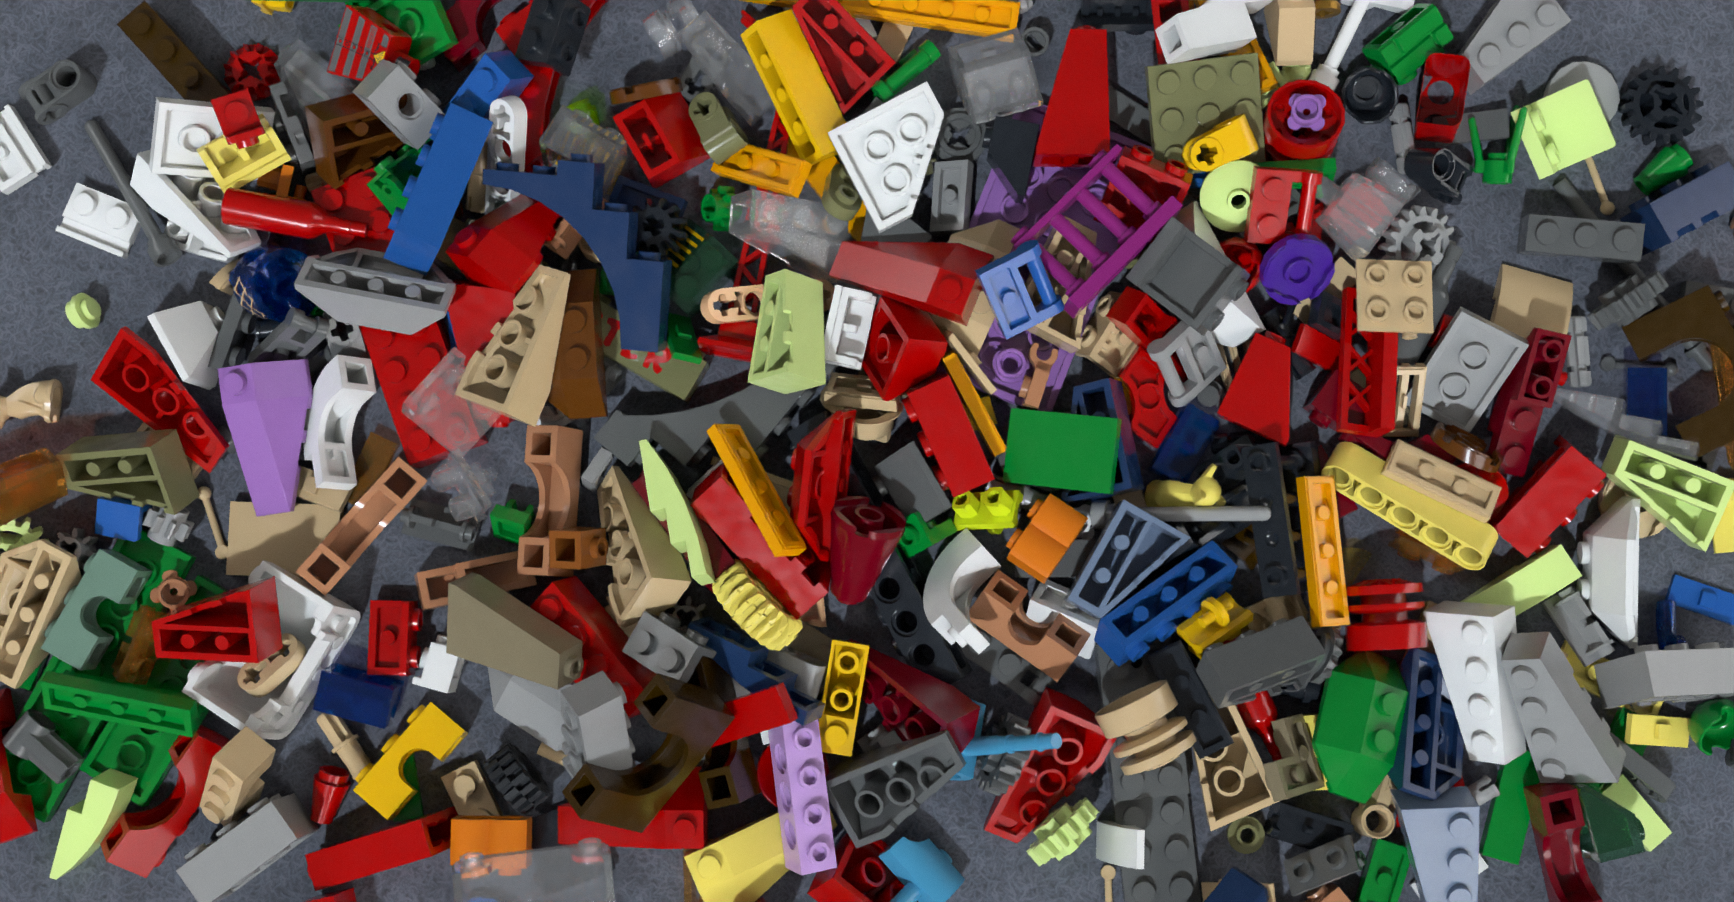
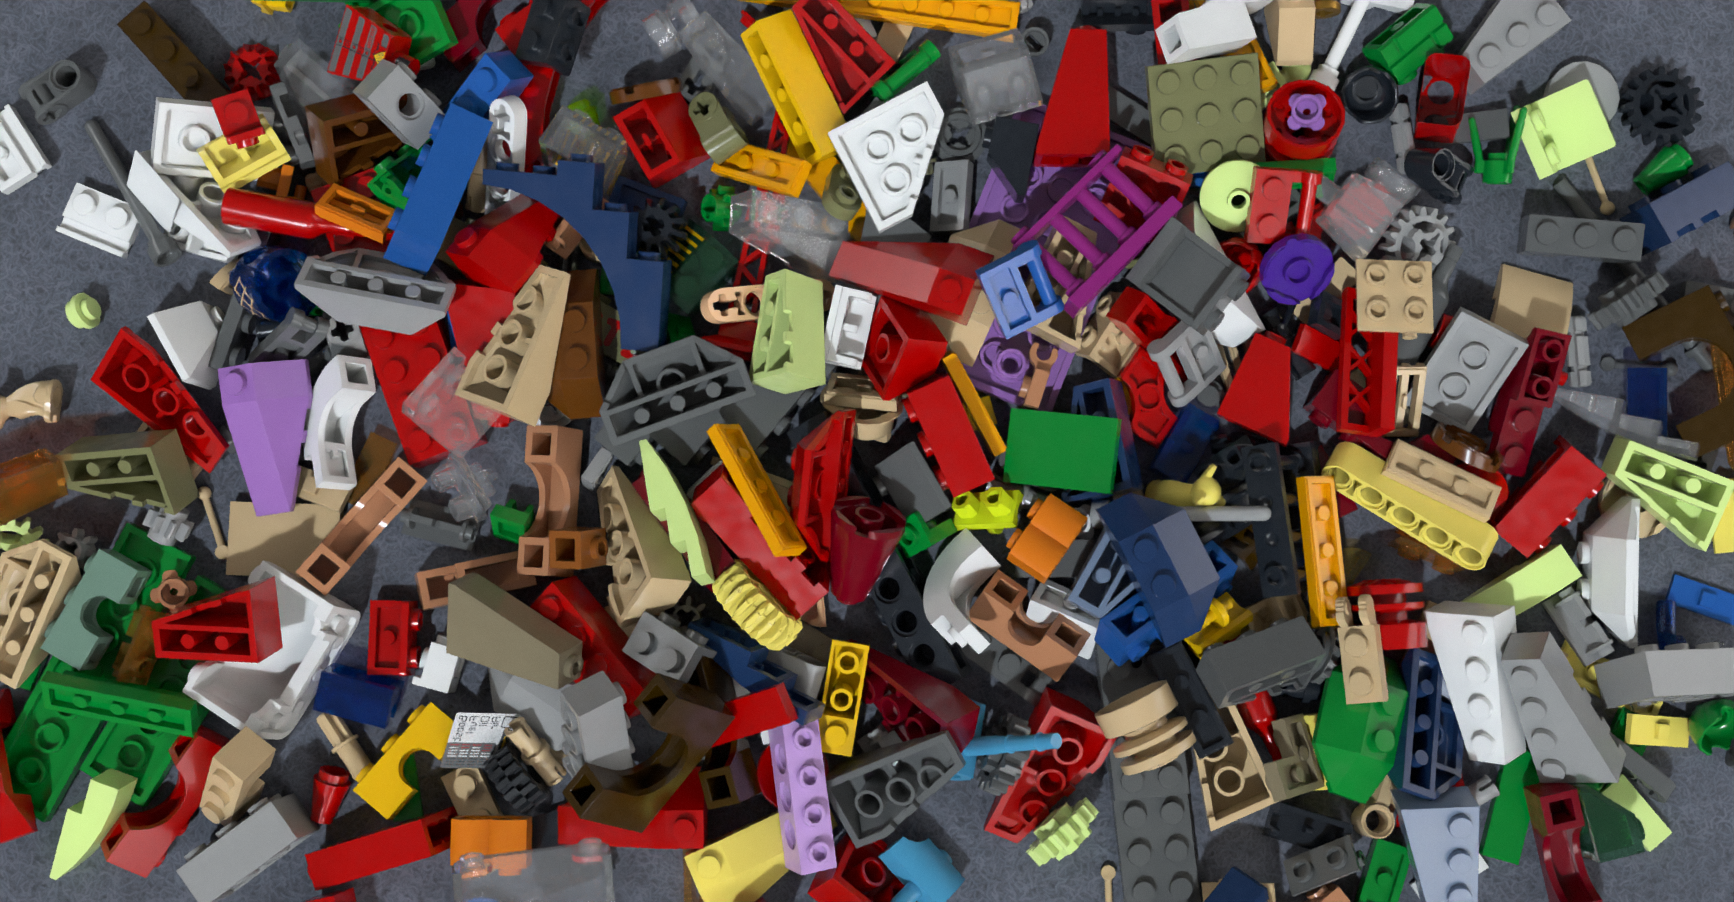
(35, 740): dark grey piece -> none
(119, 518): blue panel -> none
(152, 192): none -> white sticker
(272, 669): tan beam -> none
(354, 216): none -> orange tile
(476, 739): none -> clear sticker
(535, 751): none -> tan pin
(672, 387): none -> dark grey wedge
(970, 361): tan piece -> none
(1120, 844): white slope -> none
(1162, 562): none -> dark blue wedge
(1225, 144): yellow piece -> none
(1234, 830): olive plate -> none
(1361, 652): none -> tan hinge

